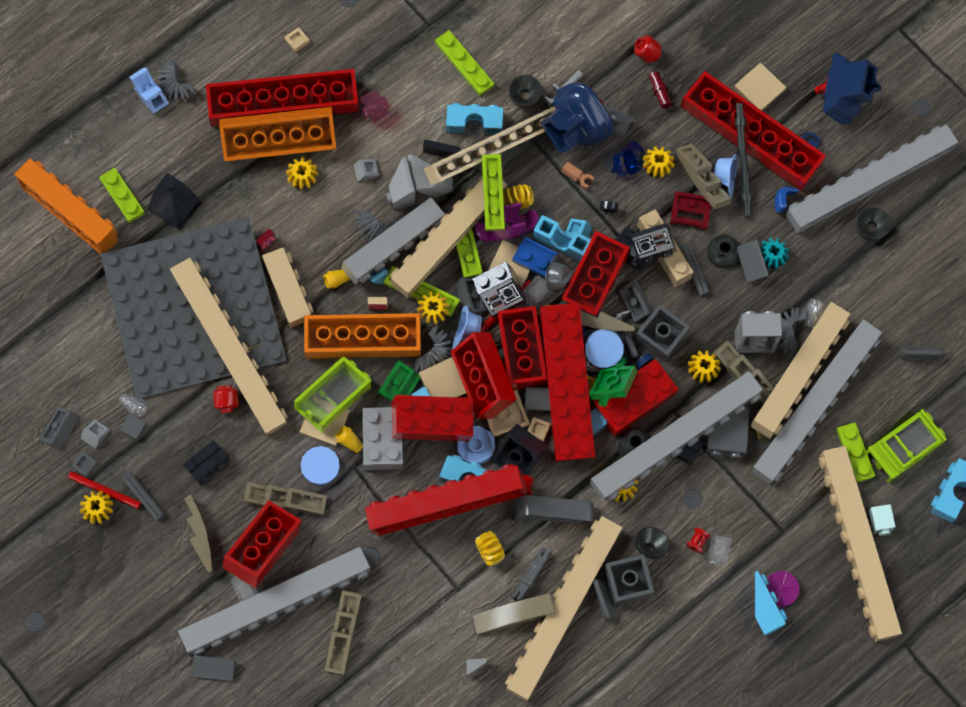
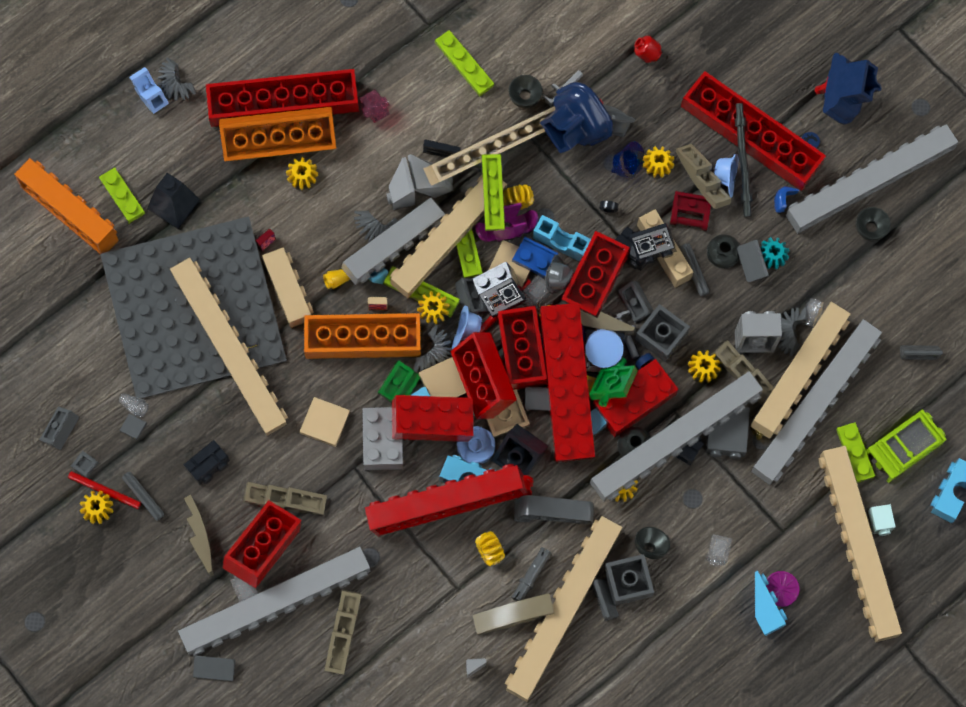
(94, 433): light grey slope -> none
(225, 398): red head -> none
(297, 39): tan tile -> none
(320, 465): light blue tile -> none
(332, 393): door -> none
(348, 438): yellow cone -> none
(366, 169): light grey slope -> none
(458, 116): medium azure arch -> none
(539, 428): tan tile -> none
(576, 174): nougat bar -> none
(579, 226): medium azure slope -> none
(660, 89): dark red pin -> none
(698, 540): red bush -> none
(760, 87): tan tile -> none

